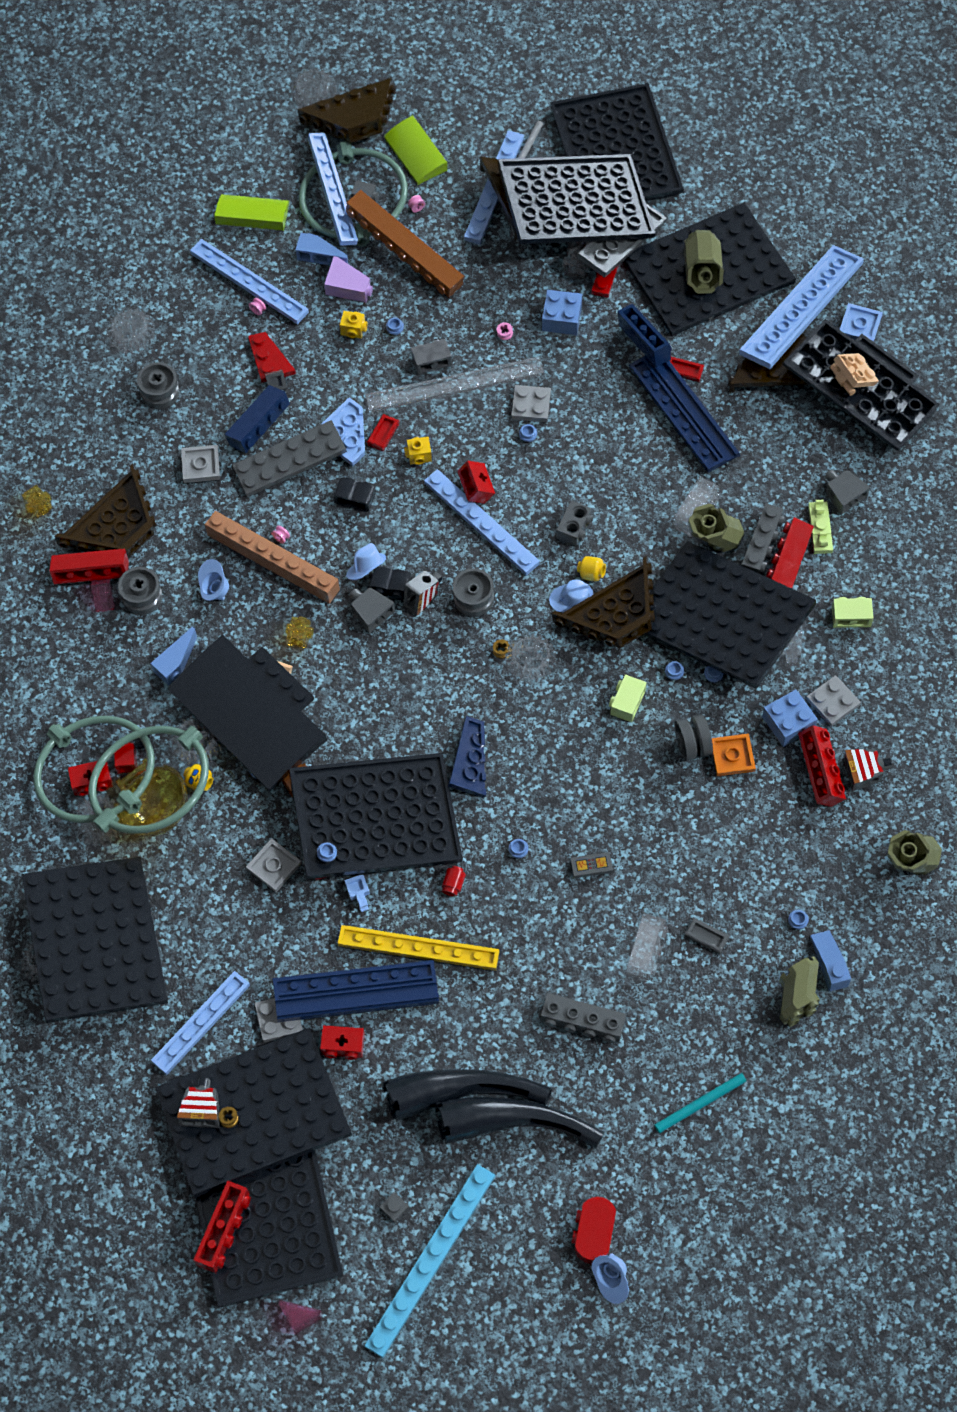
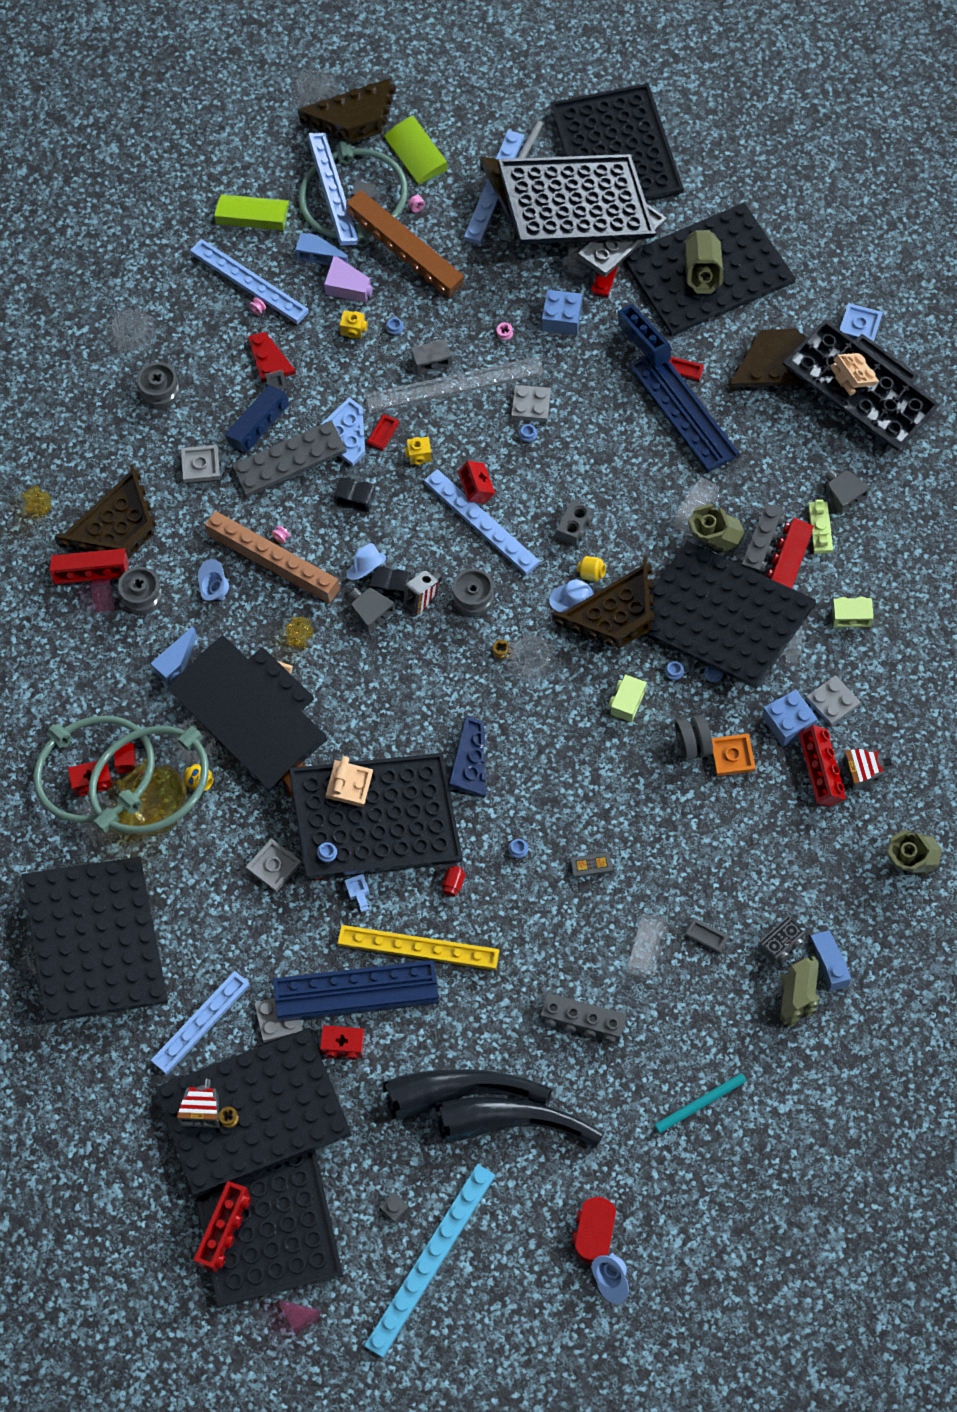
(349, 782): none -> light nougat plate
(781, 941): none -> brick
(798, 919): medium blue plate -> none
(801, 307): light blue plate -> none

